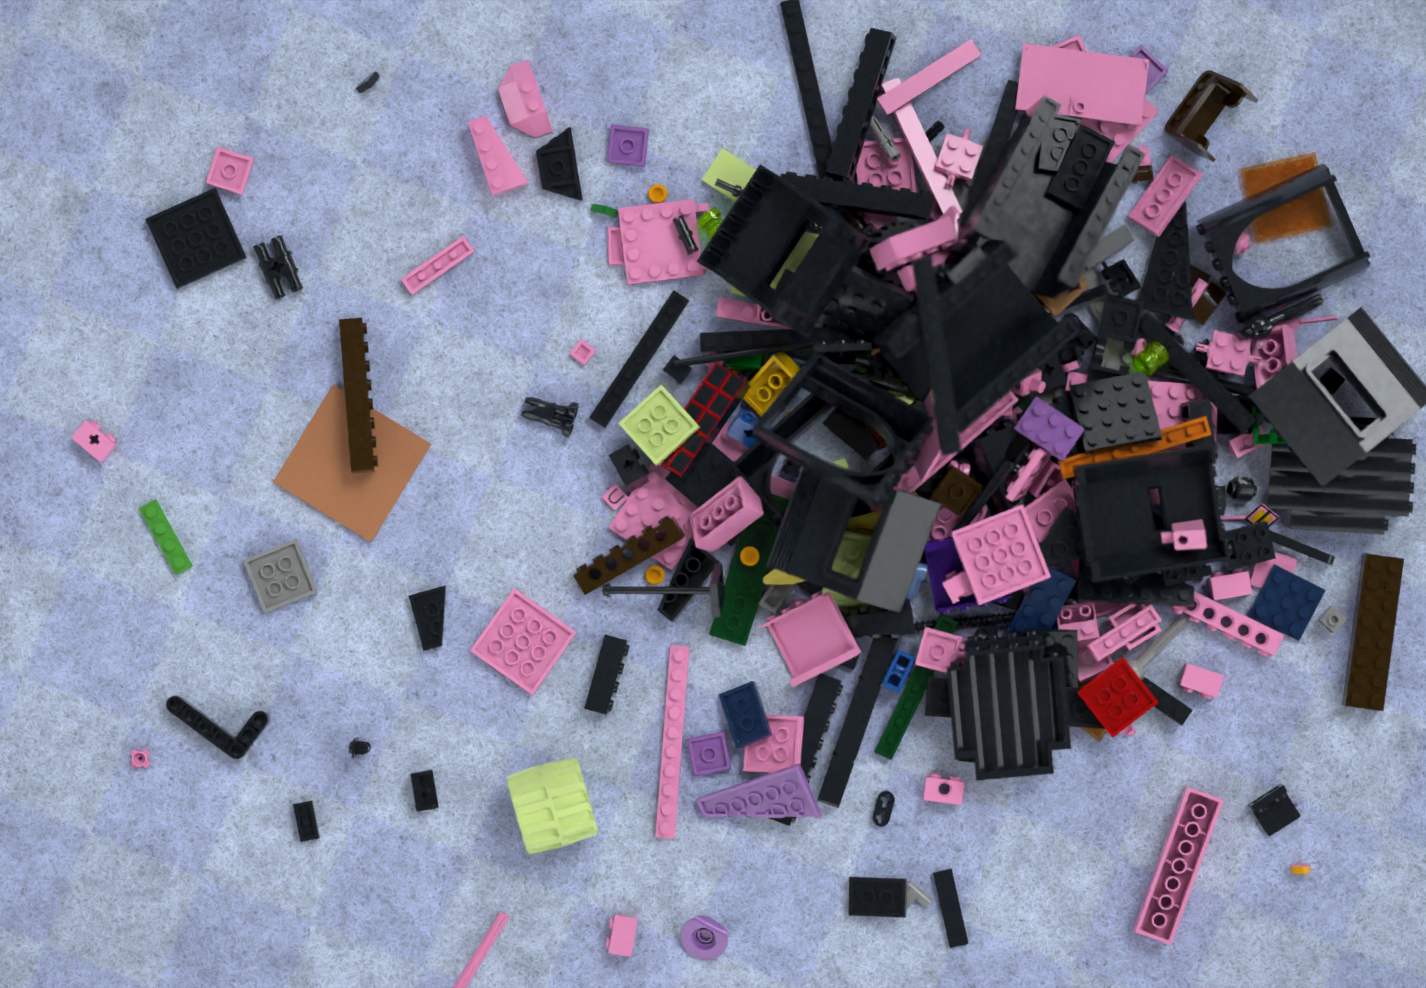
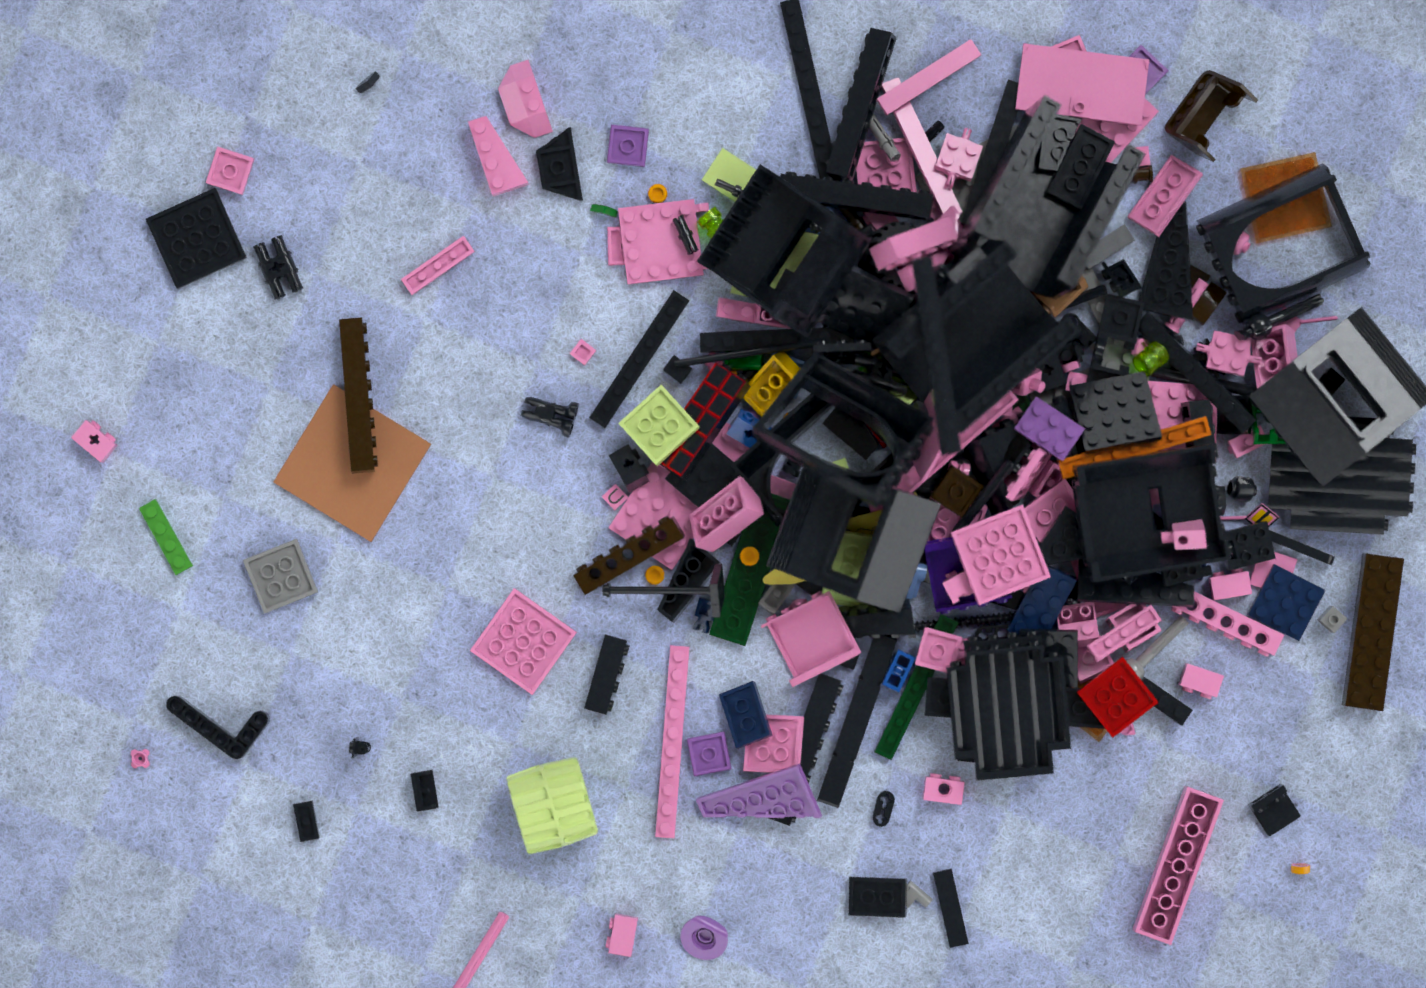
(429, 616): black wing -> none
(704, 614): none -> dark blue plate

